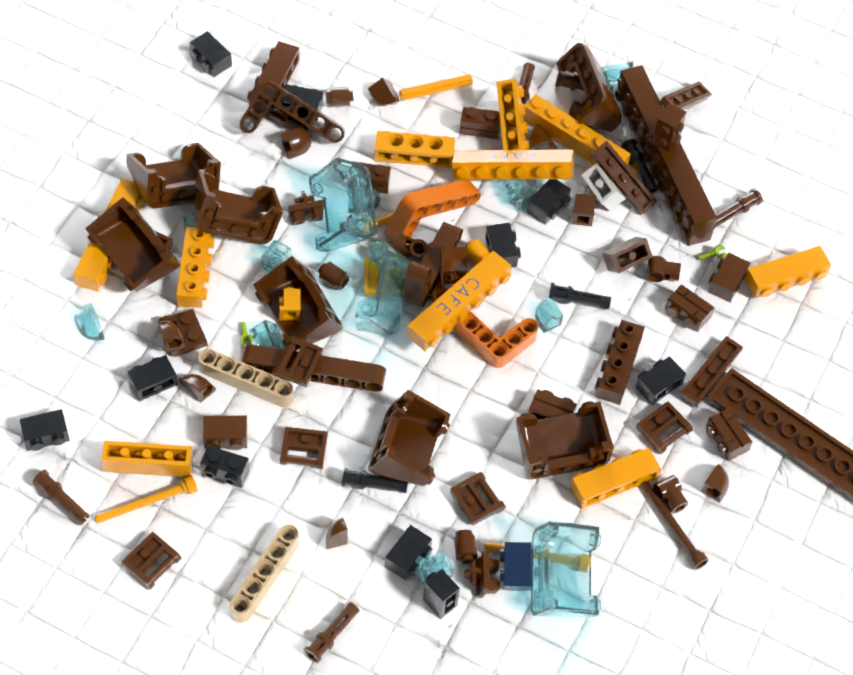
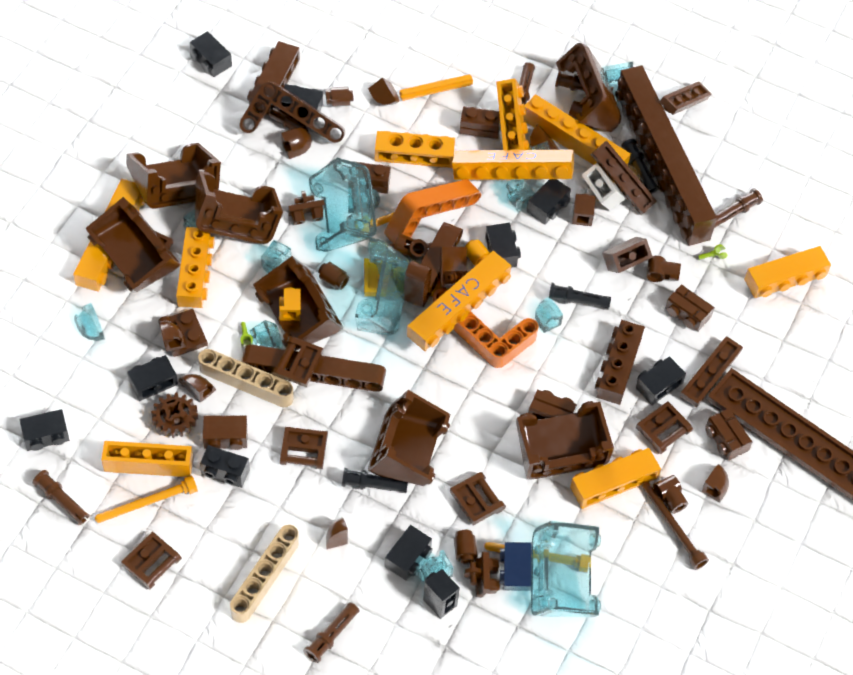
(175, 417): none -> reddish brown gear
(669, 127): reddish brown brick -> none
(728, 277): reddish brown brick -> none

